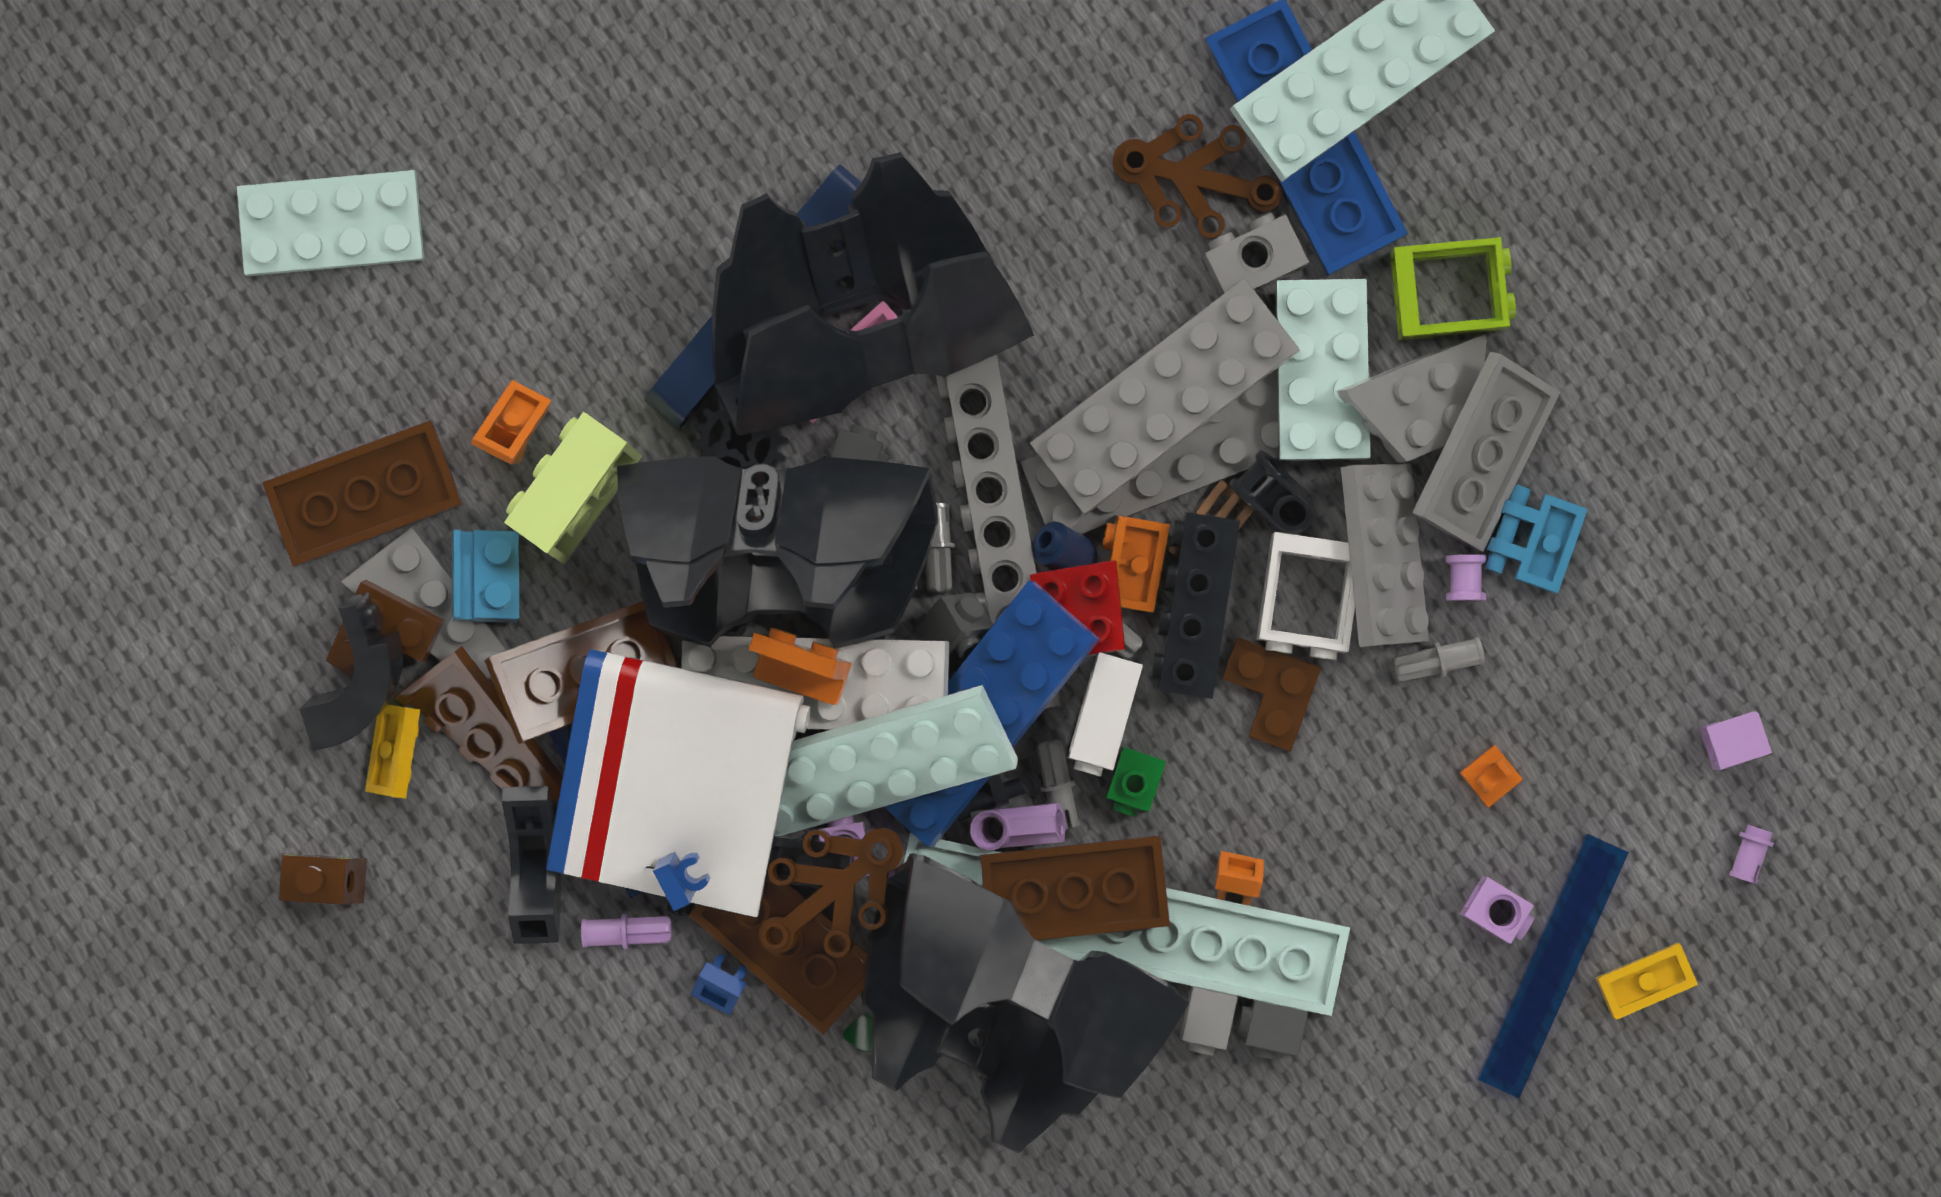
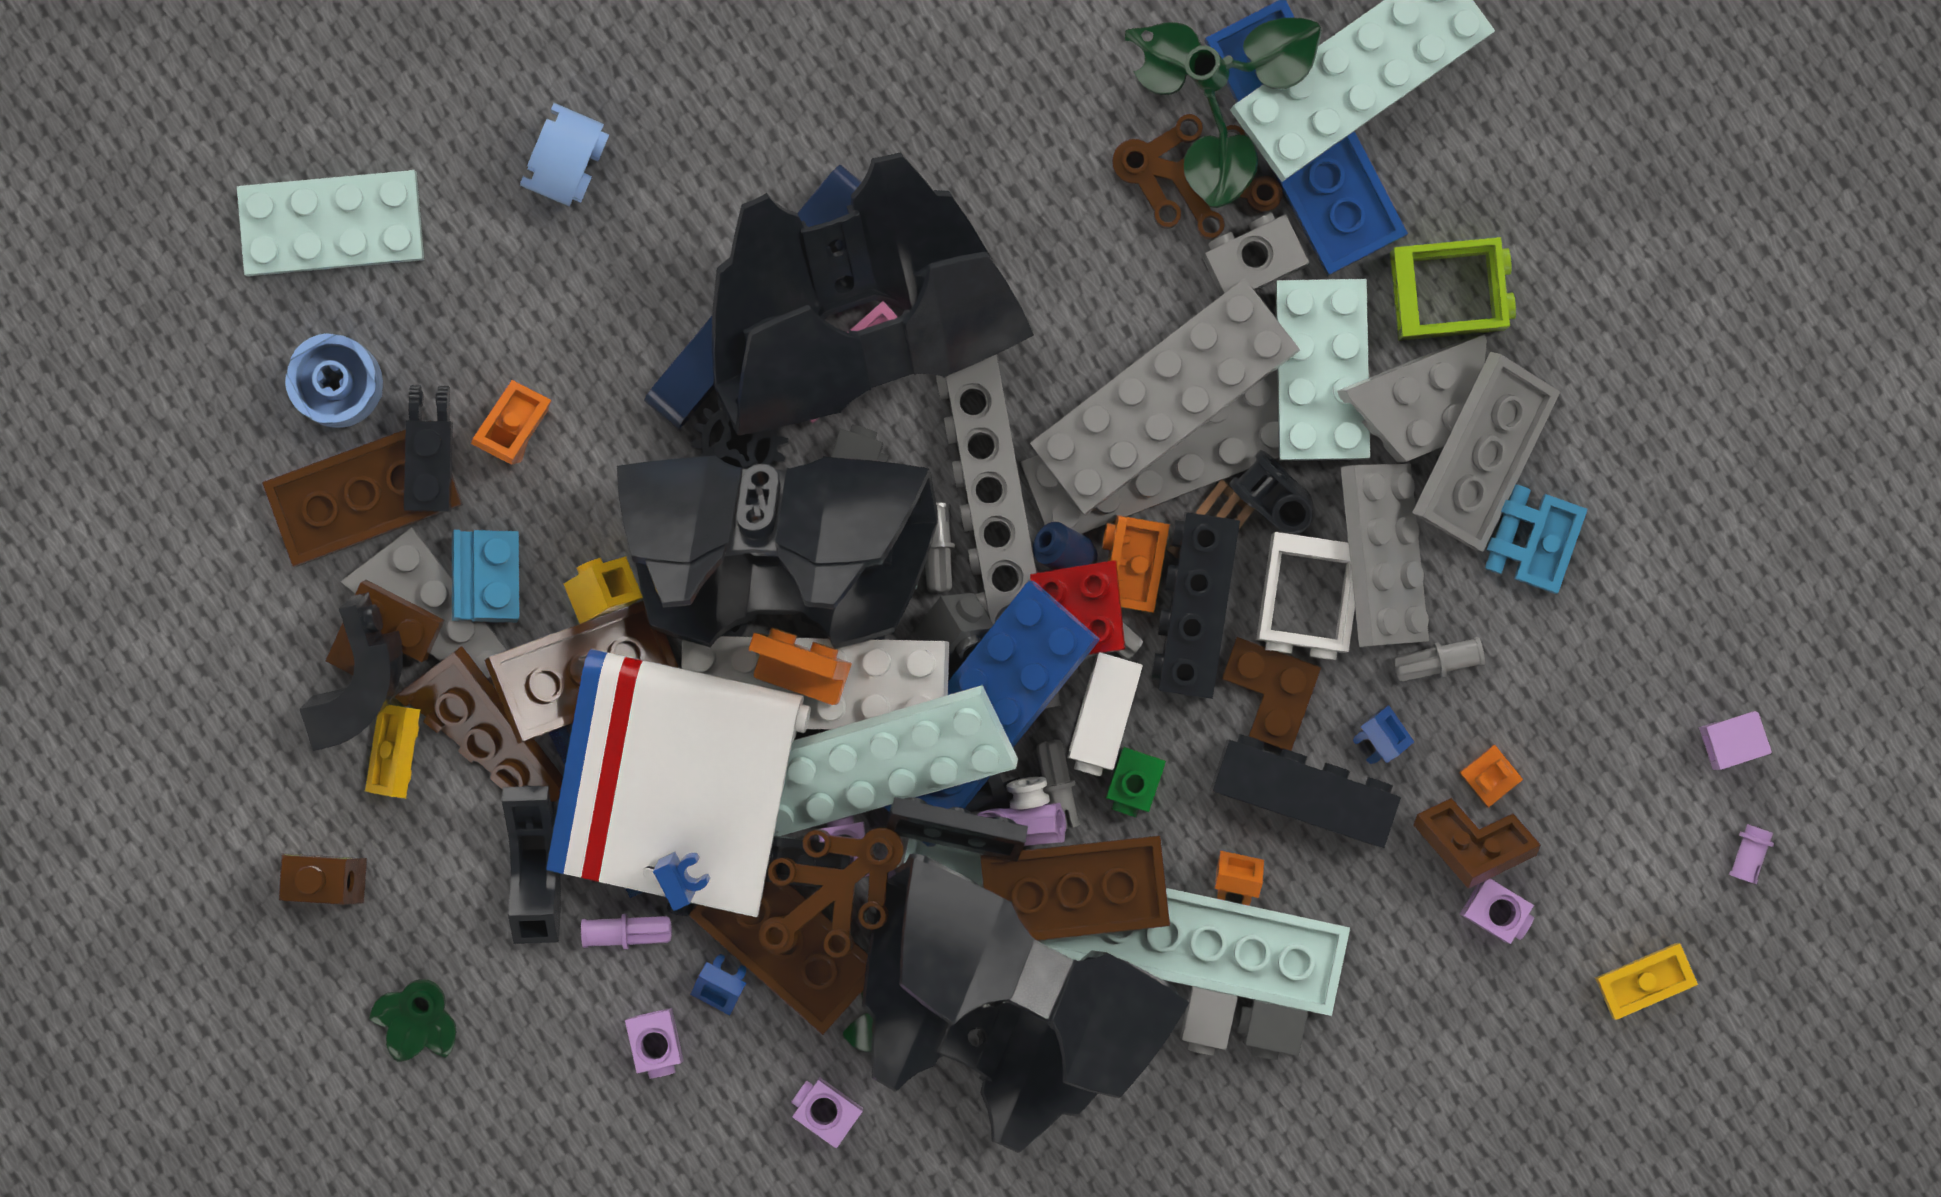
(309, 374): none -> light blue brick
(413, 1027): none -> dark green plate
(428, 454): none -> black hinge
(564, 155): none -> light blue brick
(570, 487): yellowish green brick -> none
(602, 588): none -> yellow brick
(660, 1022): none -> lavender brick
(833, 1130): none -> lavender brick
(957, 828): none -> black plate
(1028, 793): none -> white bush
(1280, 53): none -> dark green plant
(1306, 793): none -> black brick
(1386, 735): none -> blue tile
(1465, 577): lavender bush -> none
(1471, 851): none -> reddish brown plate
(1552, 965): clear blue tile -> none

